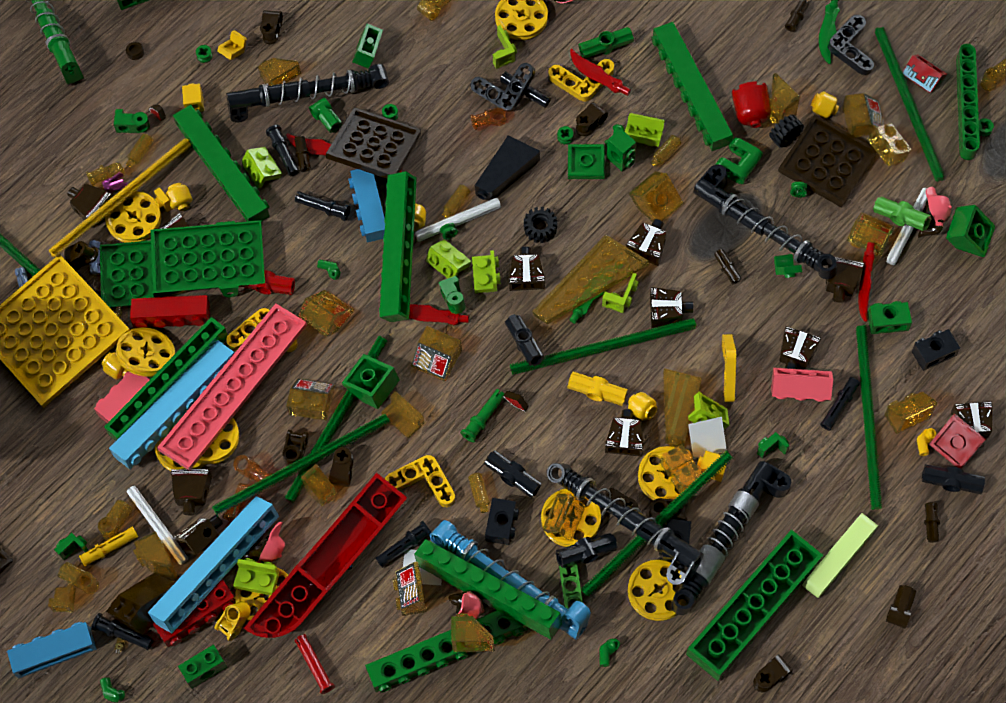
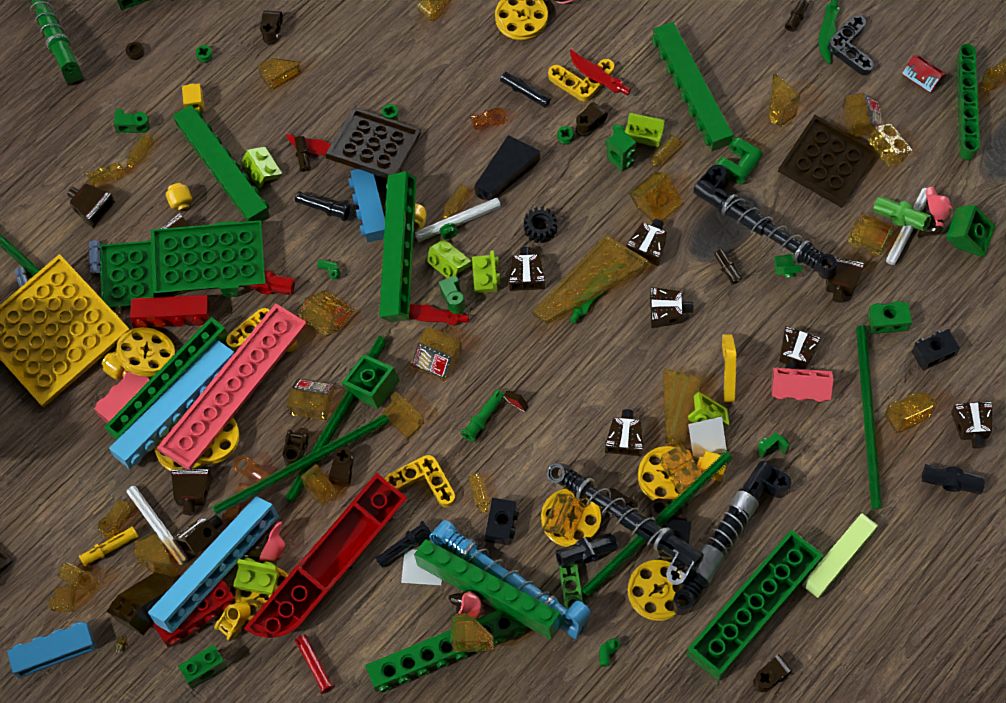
(69, 545): green bracket -> none
(80, 254): dark brown piece -> none
(111, 693): green arm -> none
(113, 184): flat silver piece -> none
(113, 628): black pin -> none
(119, 197): yellow axle -> none
(133, 224): yellow wedge -> none
(158, 111): dark brown tile -> none
(162, 200): yellow plate -> none
(234, 46): yellow bracket -> none
(266, 94): black piece -> none
(280, 144): black pin -> none
(323, 111): green piece -> none
(367, 46): green brick -> none
(410, 590): slope -> none
(504, 95): black beam -> none
(505, 56): lime bracket -> none
(512, 473): black piece -> none
(524, 340): black piece -> none
(586, 161): green tile -> none
(597, 388): yellow piece -> none
(598, 45): green piece -> none
(603, 345): green axle -> none
(617, 303): lime bracket -> none
(642, 406): yellow head -> none
(752, 104): red cylinder -> none
(786, 131): black tyre -> none
(798, 189): green bush -> none
(824, 104): yellow head -> none
(838, 406): black pin -> none
(865, 283): red sword -> none
(900, 609): dark brown piece -> none
(909, 104): green axle -> none
(924, 439): yellow arm -> none
(932, 522): dark brown axle -> none
(957, 441): red tile -> none
(987, 131): green bush -> none

